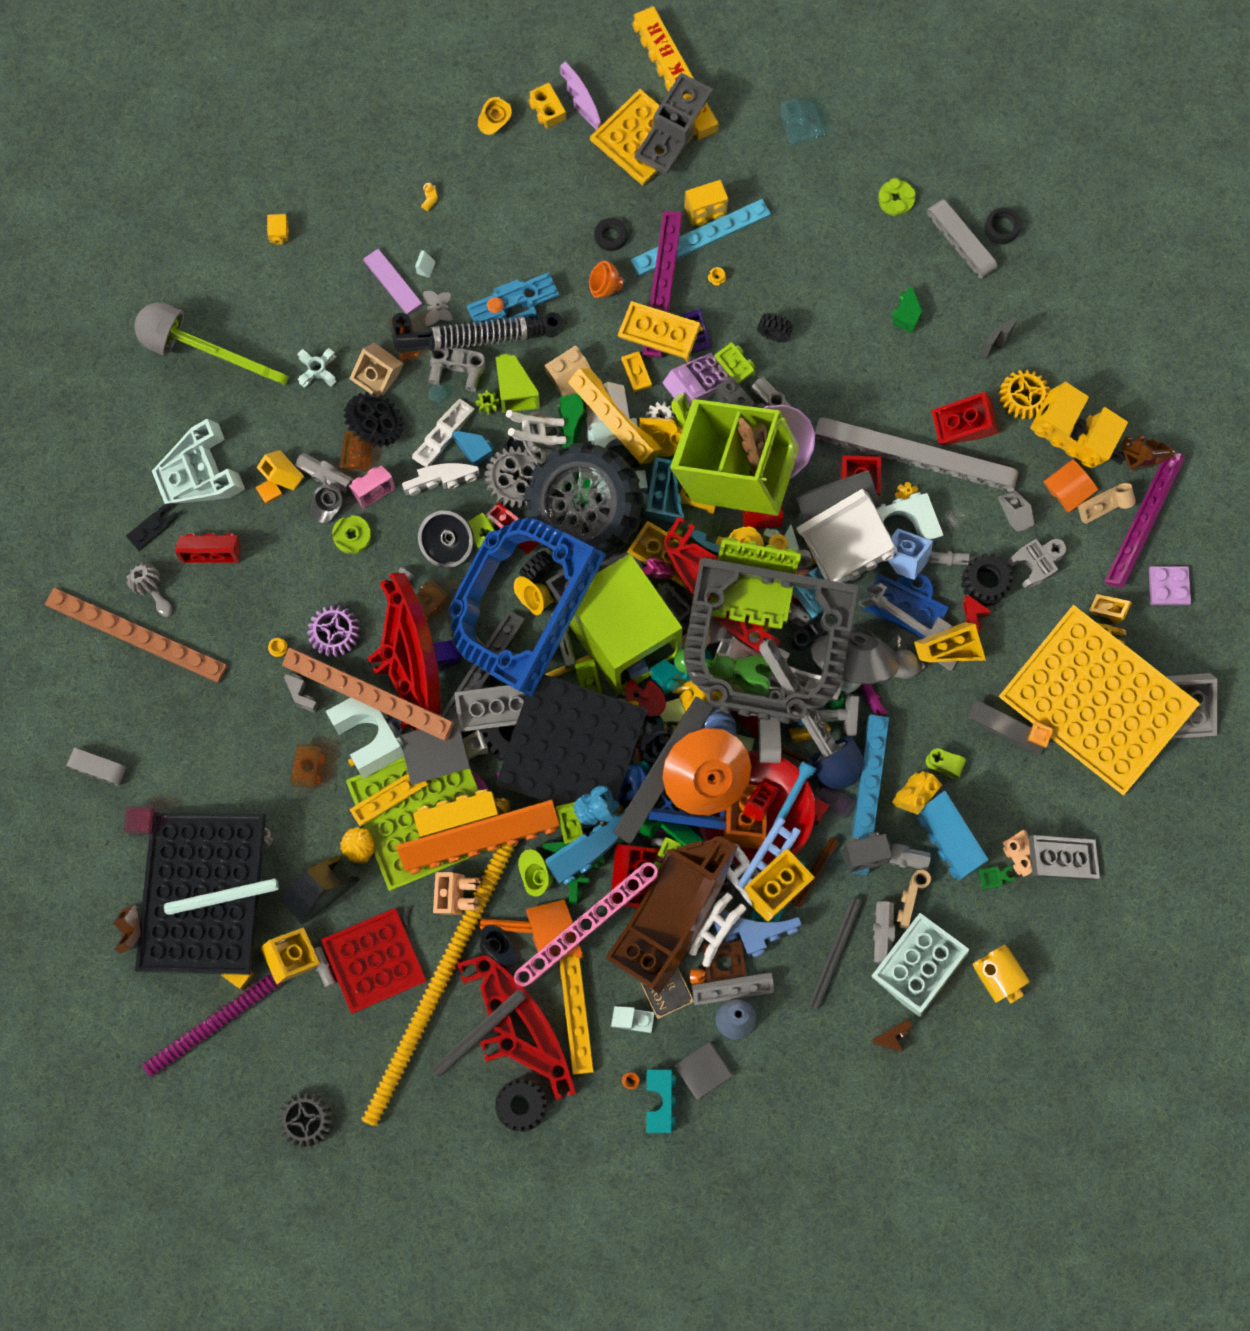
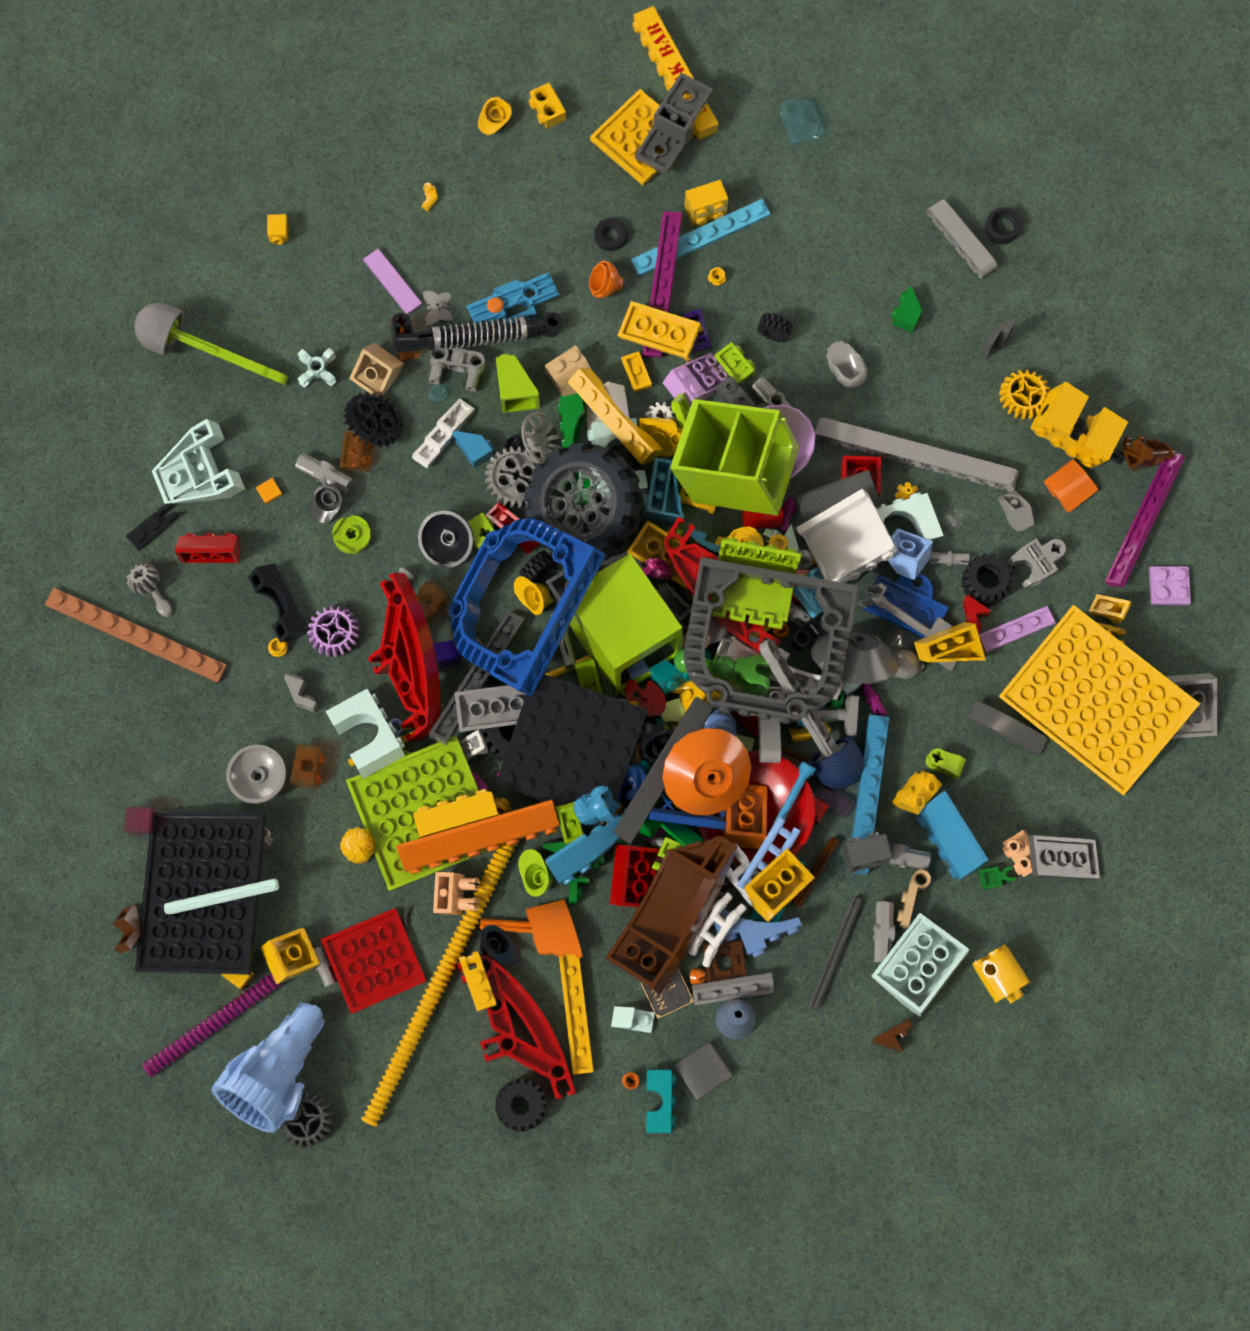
(96, 766): light grey beam -> none
(253, 761): none -> light grey dish
(262, 1080): none -> light blue cone
(268, 582): none -> black arch
(280, 470): yellow slope -> none
(316, 890): black piece -> none
(368, 694): nougat plate -> none
(372, 486): bright pink slope -> none
(385, 799): yellow tile -> none
(424, 264): light aqua slope -> none
(432, 757): dark grey piece -> none
(449, 474): white slope -> none
(477, 982): none -> yellow plate
(478, 1033): dark grey axle -> none
(487, 407): lime gear -> none
(541, 424): white piece -> none
(577, 928): bright pink beam -> none
(582, 100): lavender slope -> none
(753, 443): medium nougat bracket -> none
(759, 801): red slope -> none
(776, 631): none -> orange hinge
(789, 510): none -> magenta piece
(846, 365): none -> light grey hair
(897, 207): lime plate -> none
(965, 420): red slope -> none
(1016, 629): none -> lavender tile
(1040, 734): light orange tile -> none
(1118, 496): tan plate -> none

